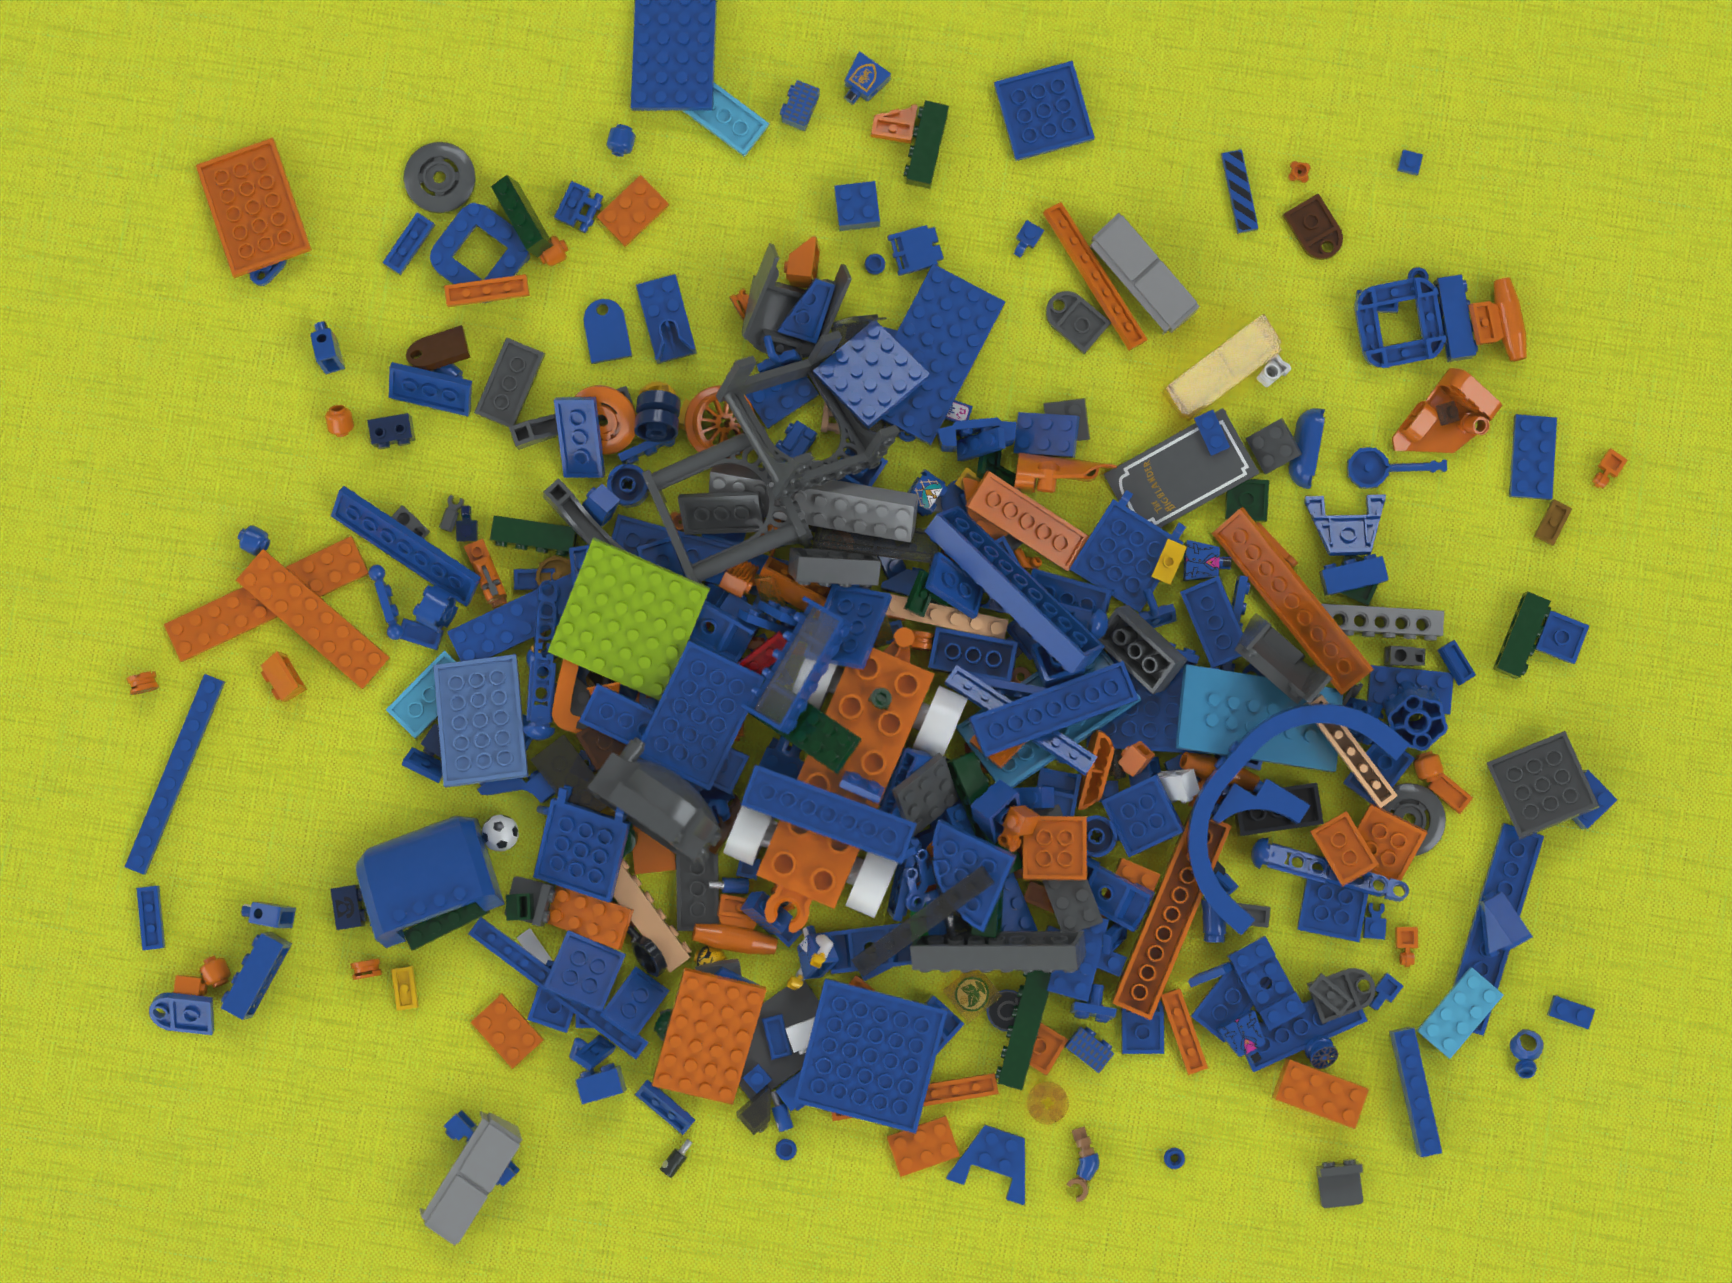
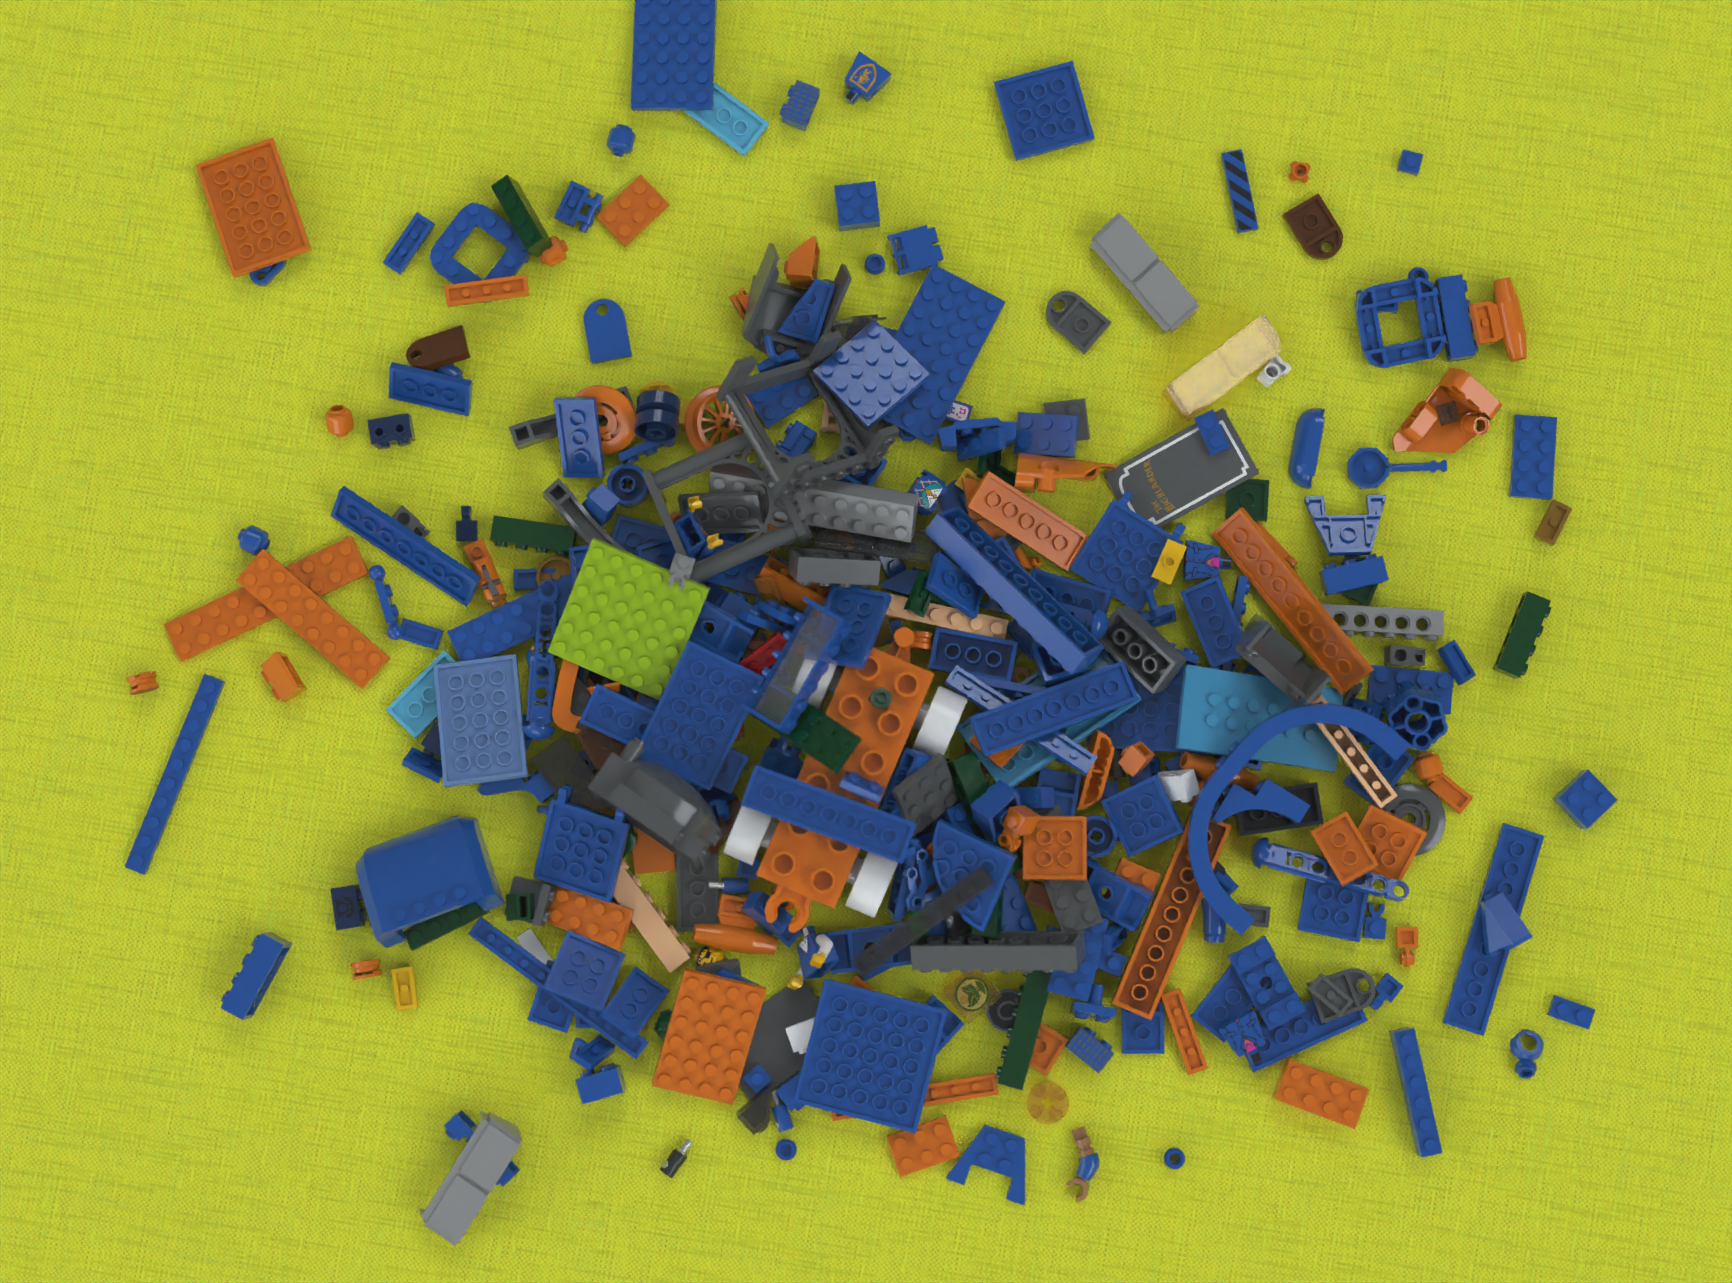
(150, 918): blue plate -> none
(183, 1013): blue tile -> none
(190, 985): orange brick -> none
(215, 971): orange head -> none
(269, 914): blue torso -> none
(326, 349): blue torso -> none
(436, 608): blue brick -> none
(450, 514): dark grey bar -> none
(451, 192): dark grey piece -> none
(500, 833): white piece -> none
(507, 1031): orange plate -> none
(509, 383): dark grey plate -> none
(647, 953): black piece -> none
(665, 1107): blue plate -> none
(666, 319): blue plate -> none
(680, 570): none -> light grey plate
(694, 534): none -> blue torso
(739, 579): orange brick -> none
(777, 1036): blue tile -> none
(895, 125): orange wing -> none
(927, 144): dark green brick -> none
(1028, 237): blue plate -> none
(1095, 276): orange plate -> none
(1210, 974): blue tile -> none
(1273, 446): dark grey plate -> none
(1320, 1051): blue wheel -> none
(1340, 1183): dark grey bracket -> none
(1460, 1012): medium azure plate -> none
(1542, 785): dark grey plate -> none
(1562, 637): blue plate -> none
(1611, 464): orange plate -> none

